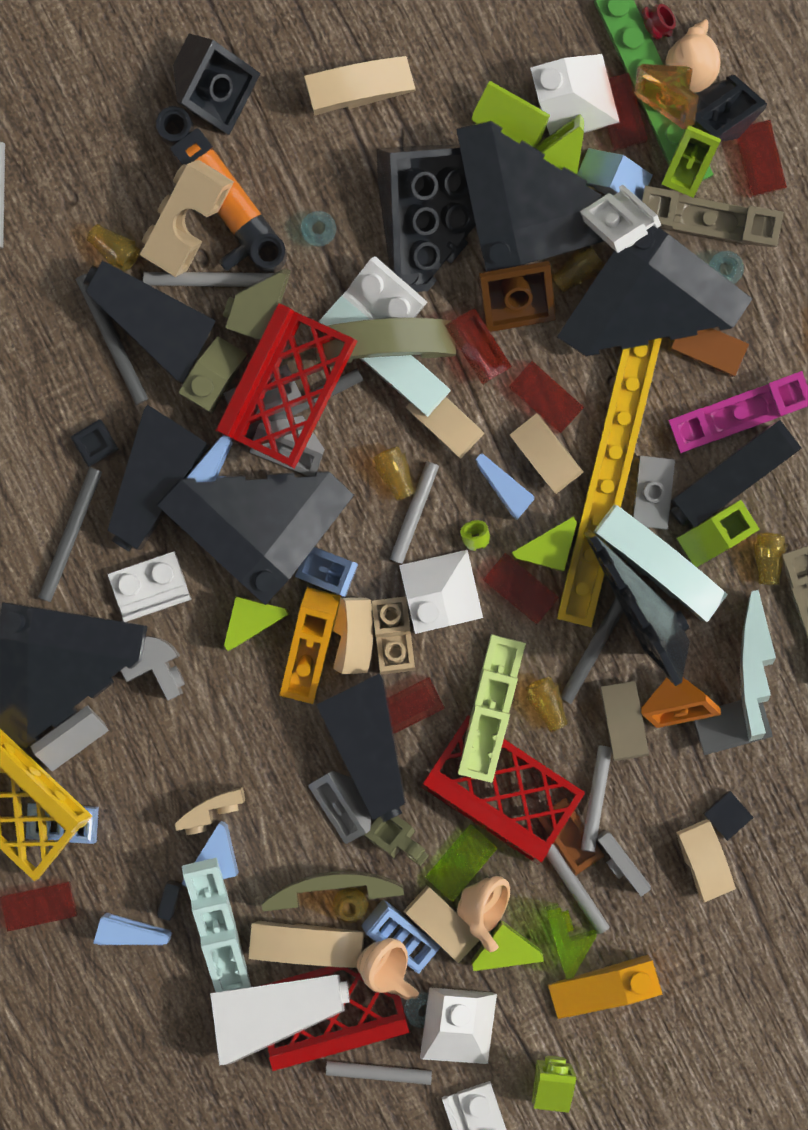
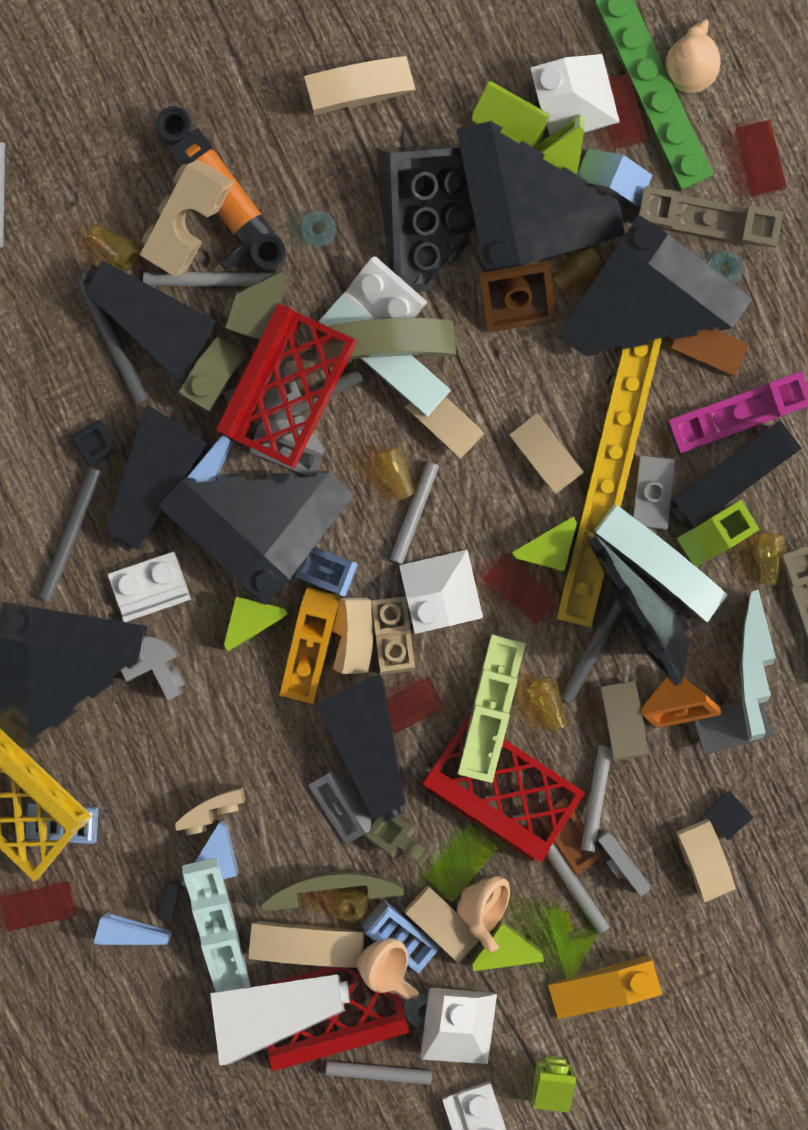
(69, 738): light grey tile -> none
(212, 81): black slope -> none
(472, 528): lime hinge -> none
(478, 346): clear red tile -> none
(509, 491): light blue slope -> none
(546, 397): clear red tile -> none
(620, 218): white plate -> none
(659, 21): dark red plate -> none
(668, 92): clear orange slope -> none
(690, 161): lime slope -> none
(727, 108): black slope -> none

